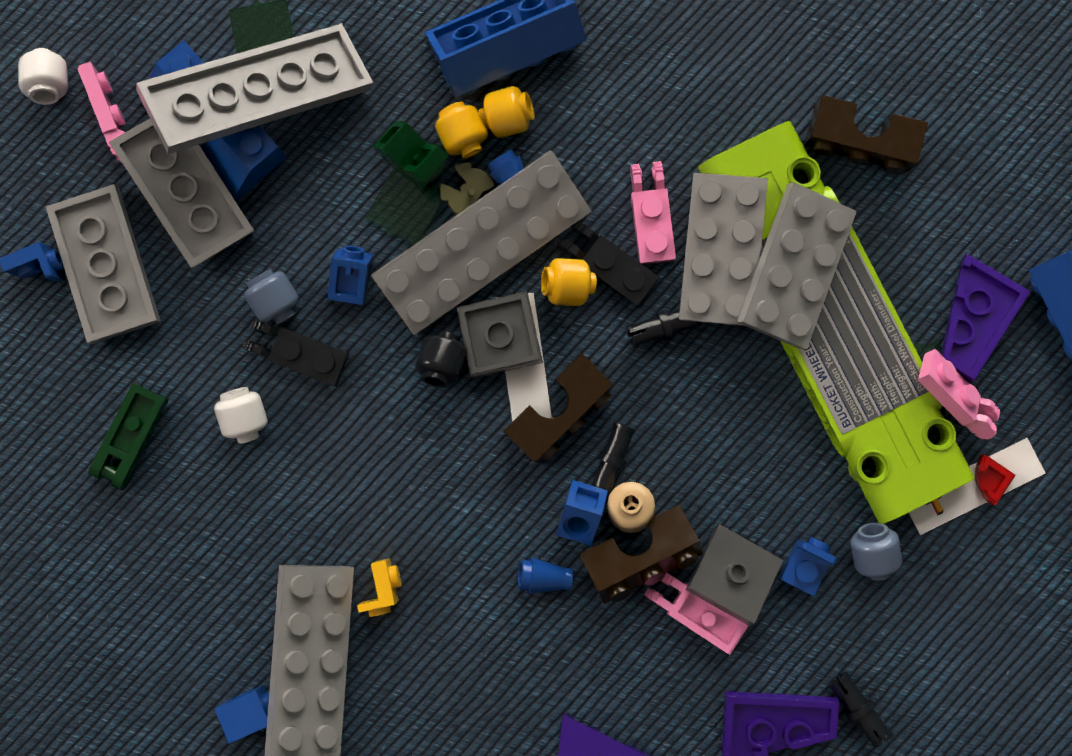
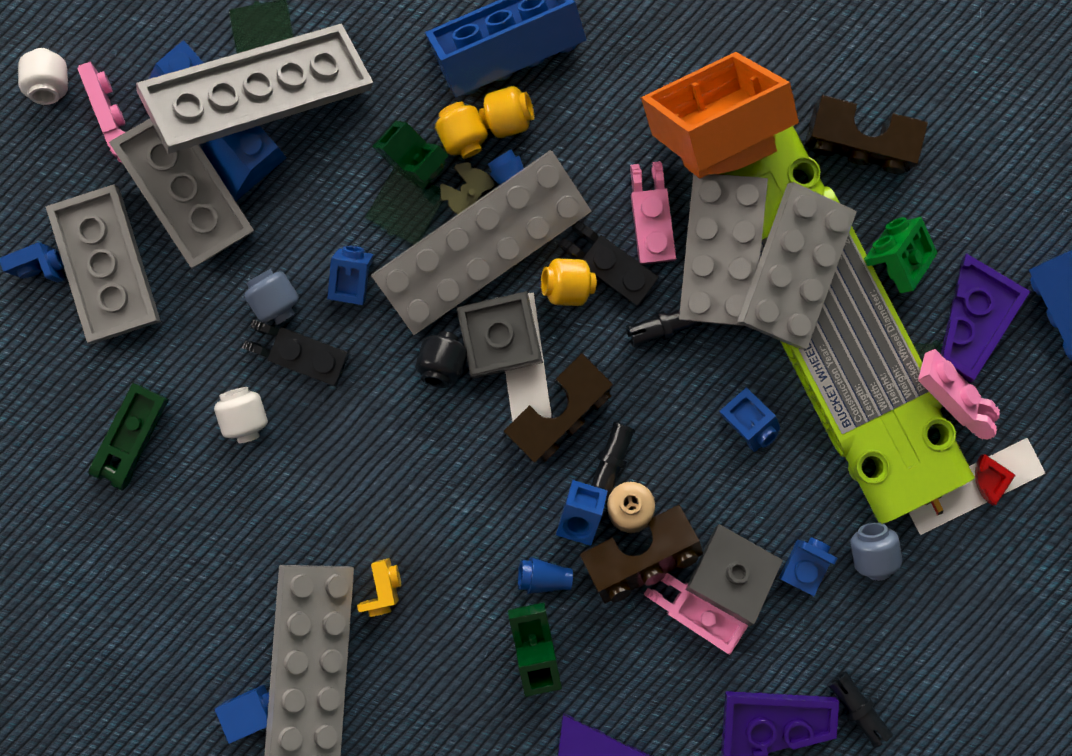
(534, 649): none -> dark green brick
(722, 115): none -> orange container
(751, 420): none -> blue bracket
(906, 250): none -> green bracket

